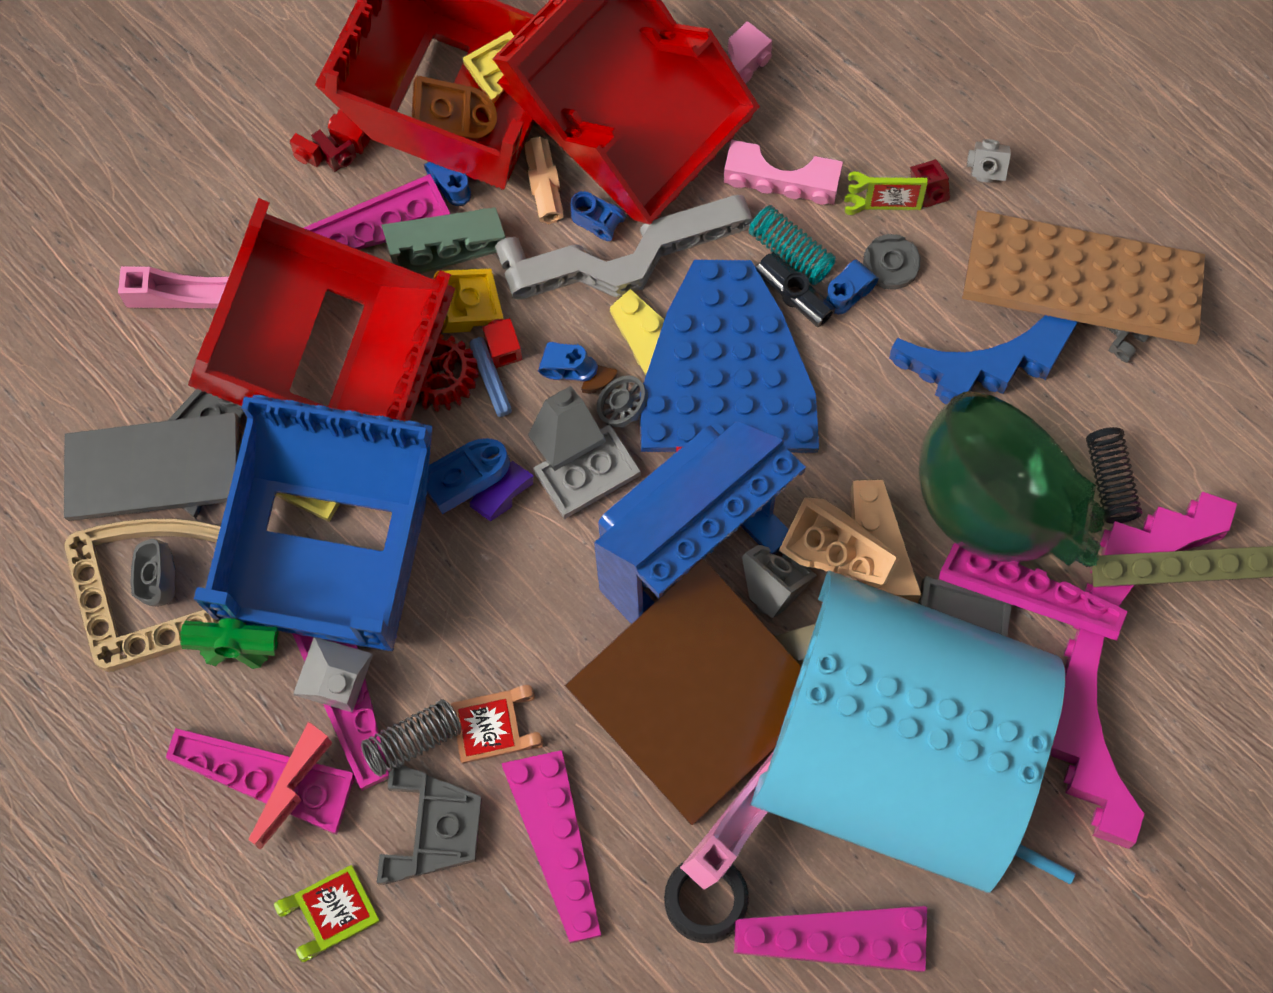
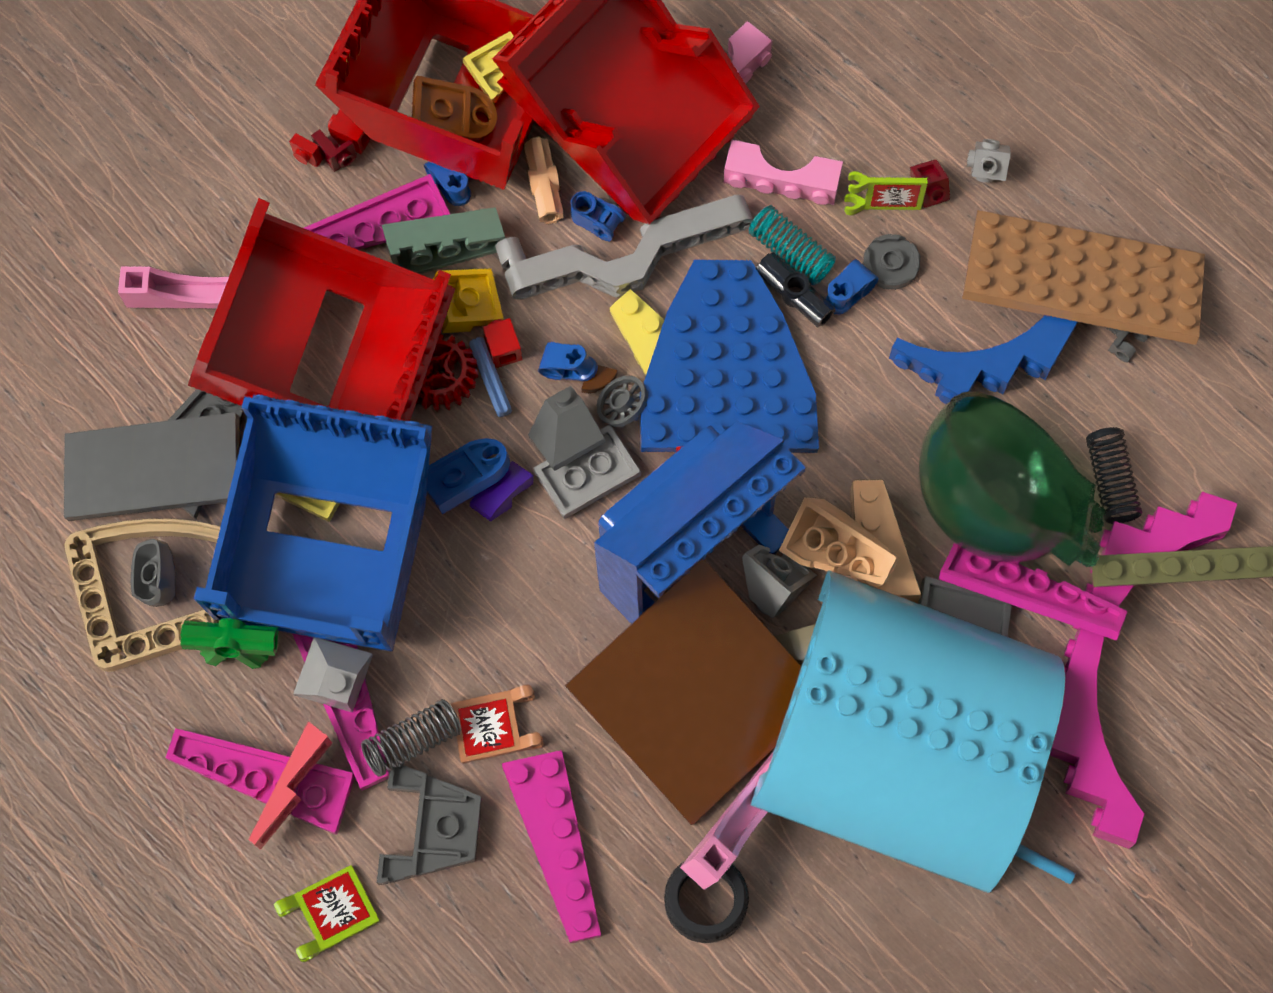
(856, 938): dark pink wing -> none

